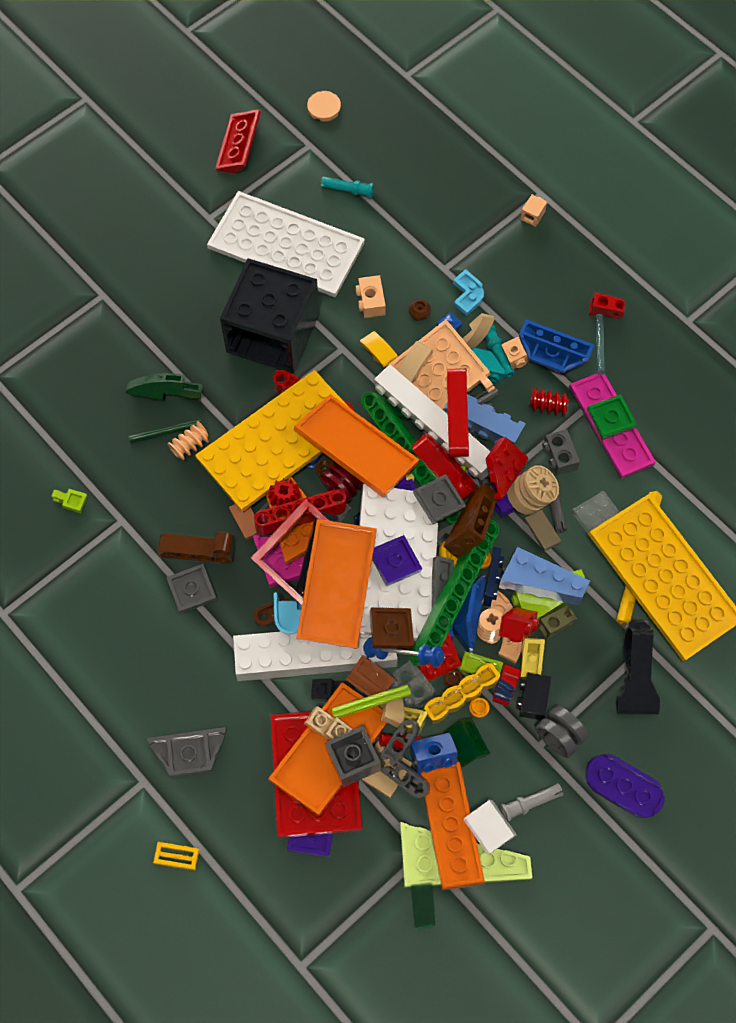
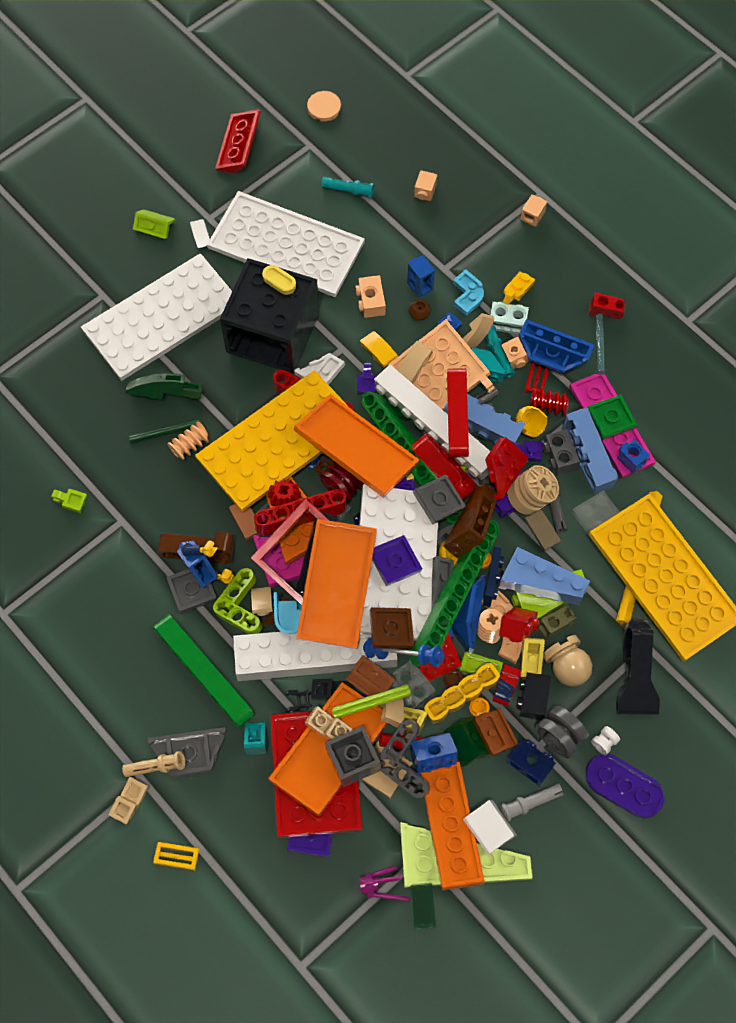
(129, 800): none -> tan slope
(152, 223): none -> lime panel
(159, 317): none -> white plate
(162, 763): none -> tan pin
(198, 564): none -> torso
(200, 233): none -> white sticker
(203, 671): none -> green beam
(232, 603): none -> lime beam
(255, 738): none -> teal slope
(261, 601): none -> tan slope
(279, 279): none -> light yellow tile
(305, 694): none -> black piece
(327, 367): none -> white wing
(366, 381): none -> dark purple plate
(369, 885): none -> magenta plant
(420, 276): none -> blue brick
(425, 185): none -> light nougat brick
(495, 732): none -> dark orange plate
(507, 321): none -> light aqua brick
(517, 287): none -> yellow hinge
(529, 389): none -> red tile
(531, 449): none -> dark purple plate
(534, 419): none -> yellow hair
(535, 773): none -> clear blue brick
(570, 664): none -> tan tile
(590, 451): none -> medium blue wedge
(605, 740): none -> white wheel
(633, 463): none -> blue brick

